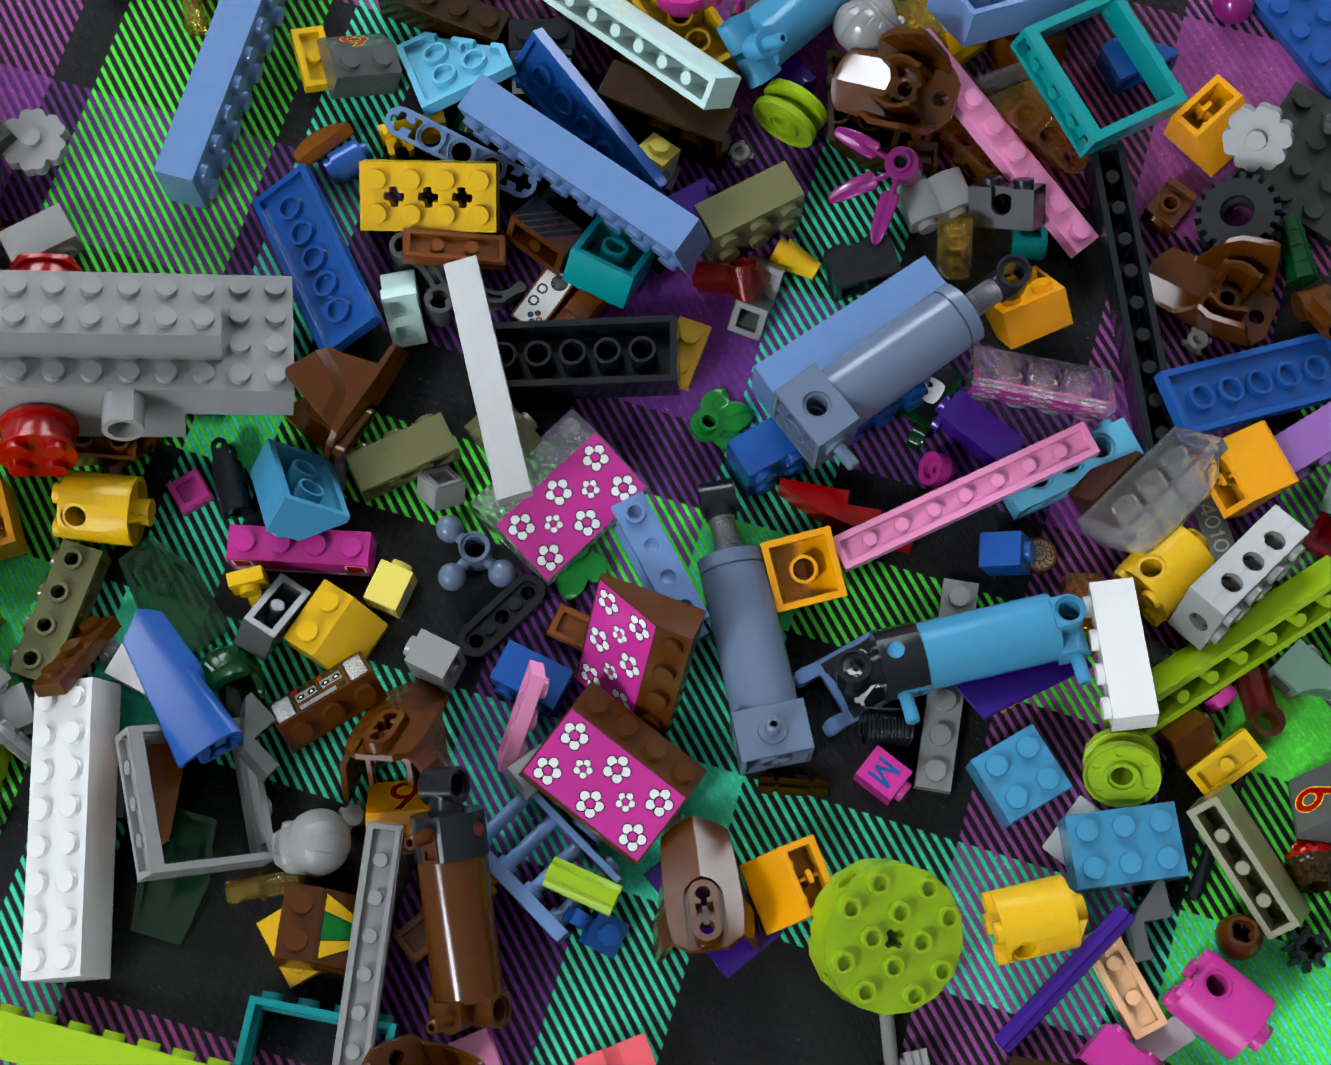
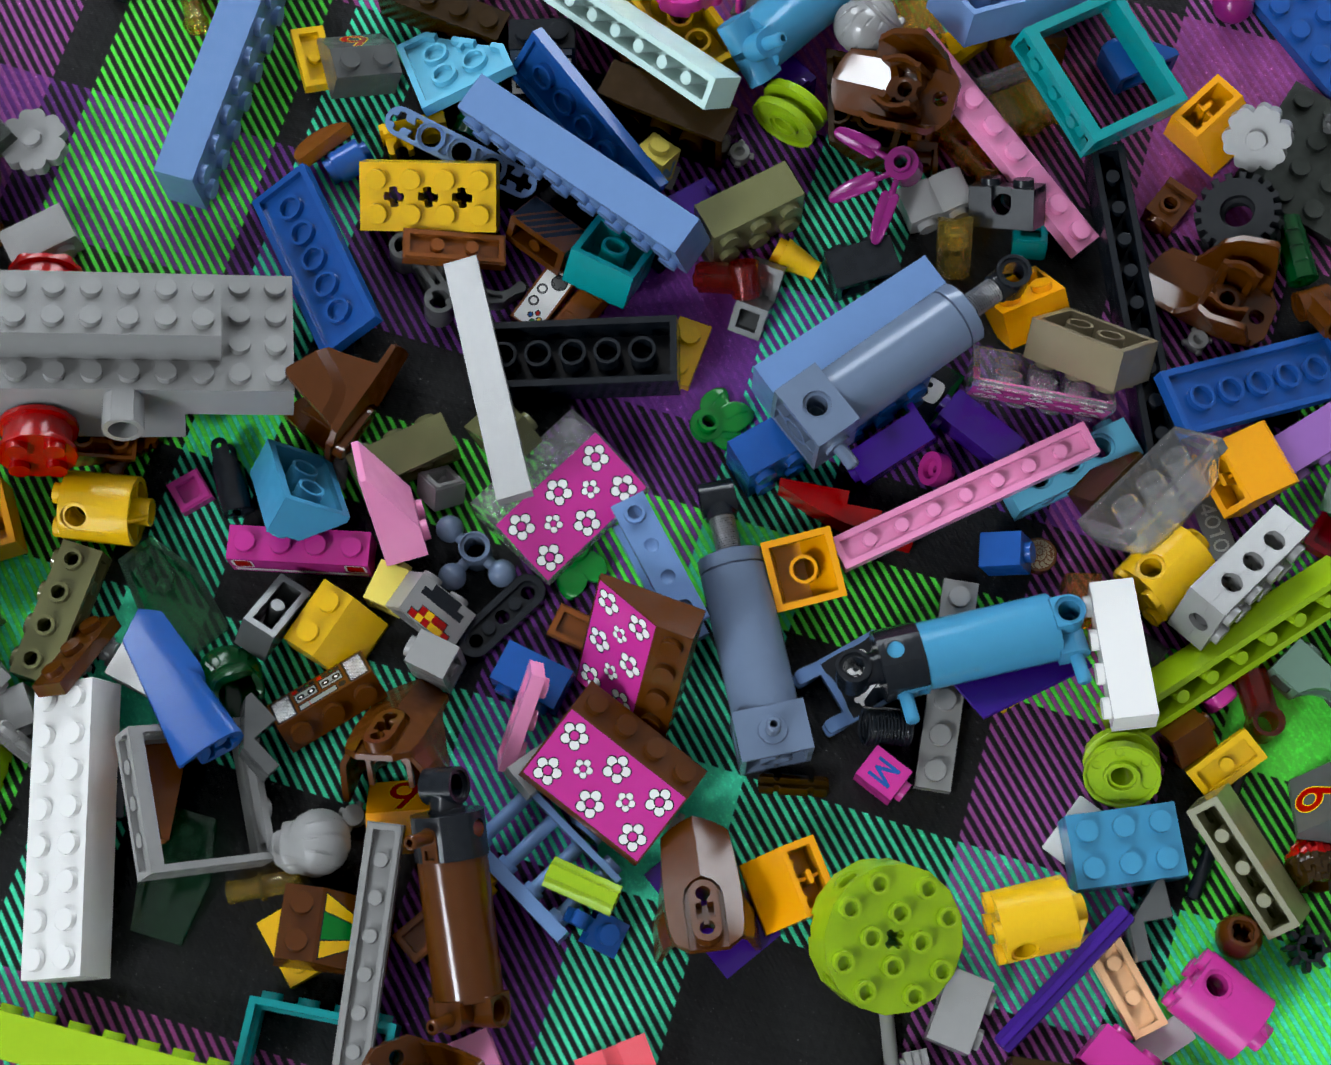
(248, 583): yellow plate -> none
(394, 513): none -> bright pink slope
(403, 308): light aqua tile -> none
(428, 606): none -> brick
(892, 447): none -> dark purple brick
(960, 1012): none -> light grey brick
(1018, 776): dark azure brick -> none
(1030, 129): clear orange beam -> none
(1090, 350): none -> dark tan brick

